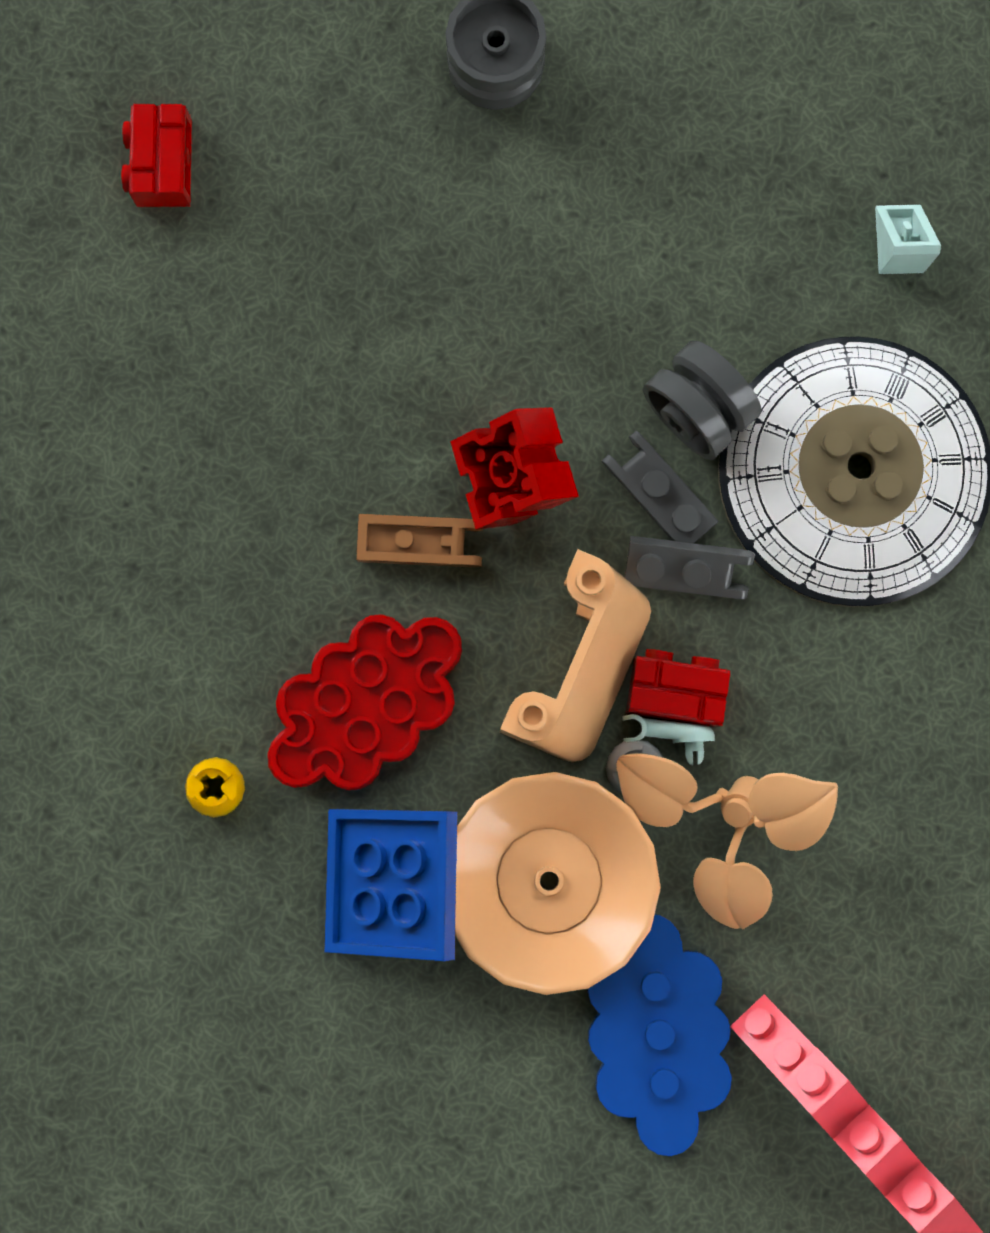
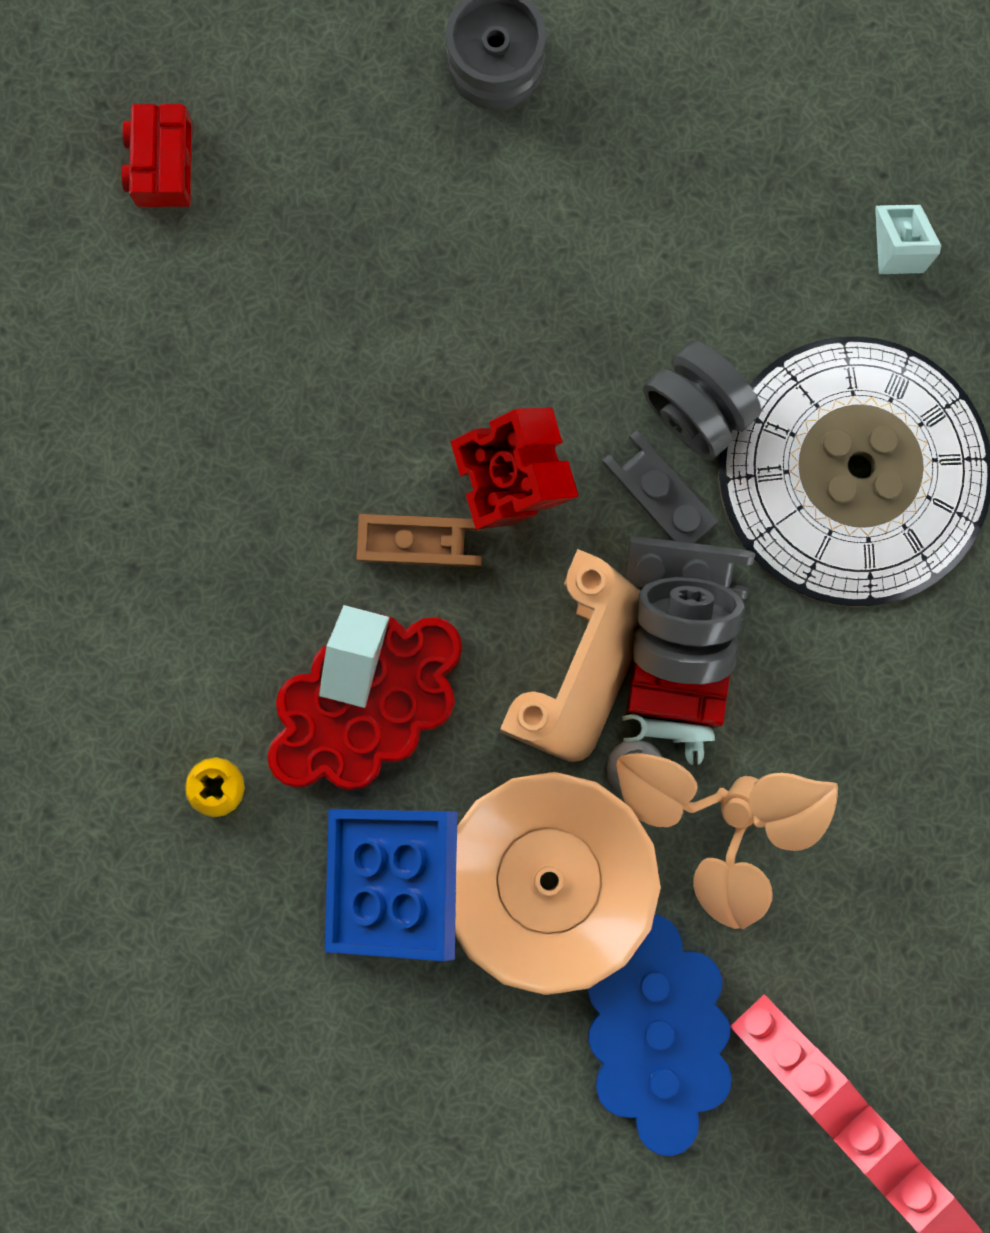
(352, 656): none -> light aqua slope
(688, 630): none -> dark grey wheel

